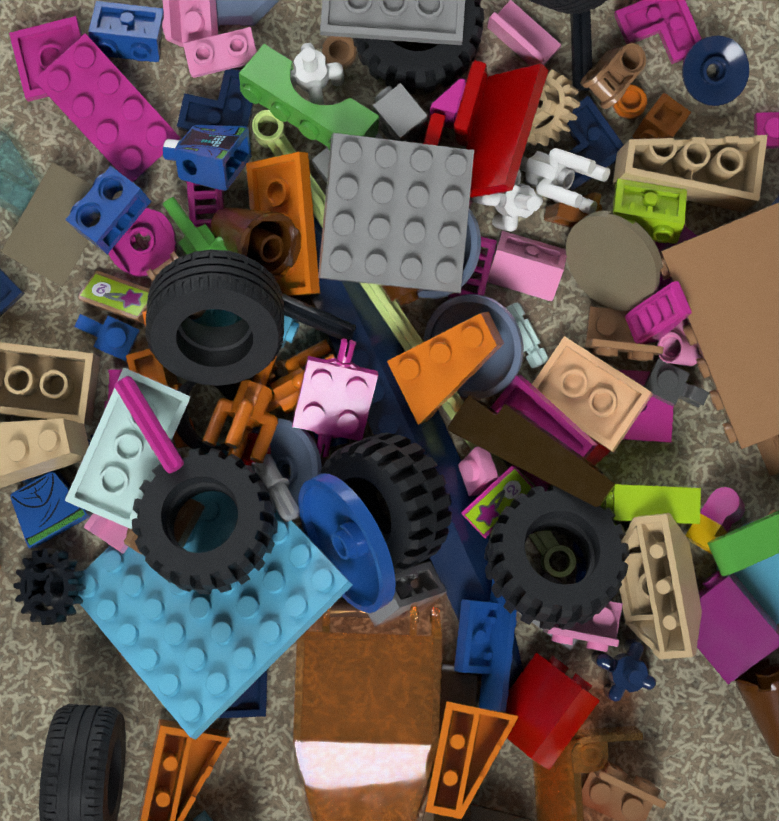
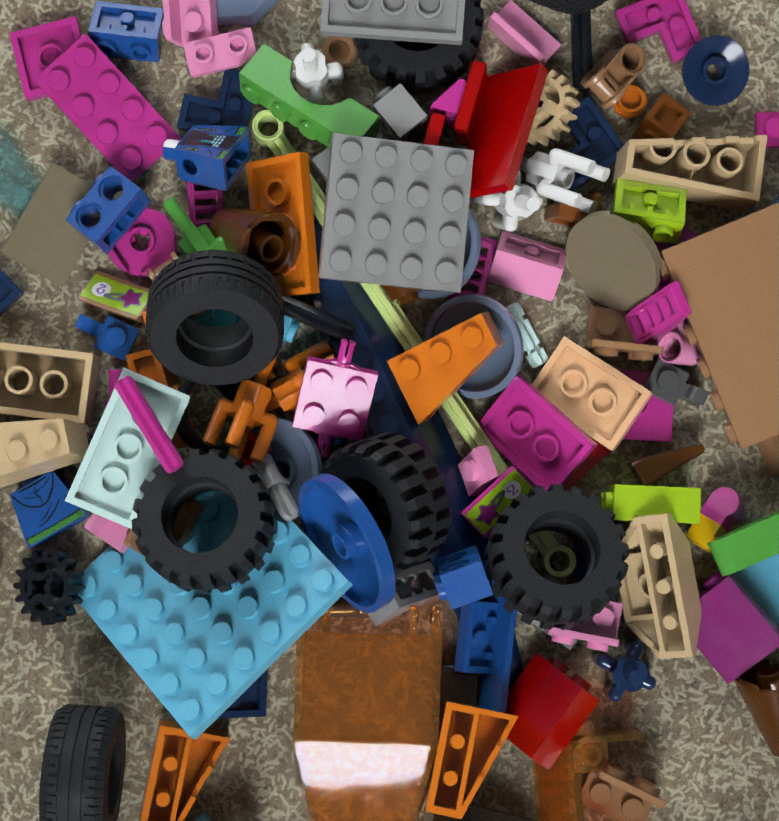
(461, 578): none -> blue brick
(531, 448): dark brown wedge -> none
(657, 466): none -> reddish brown slope

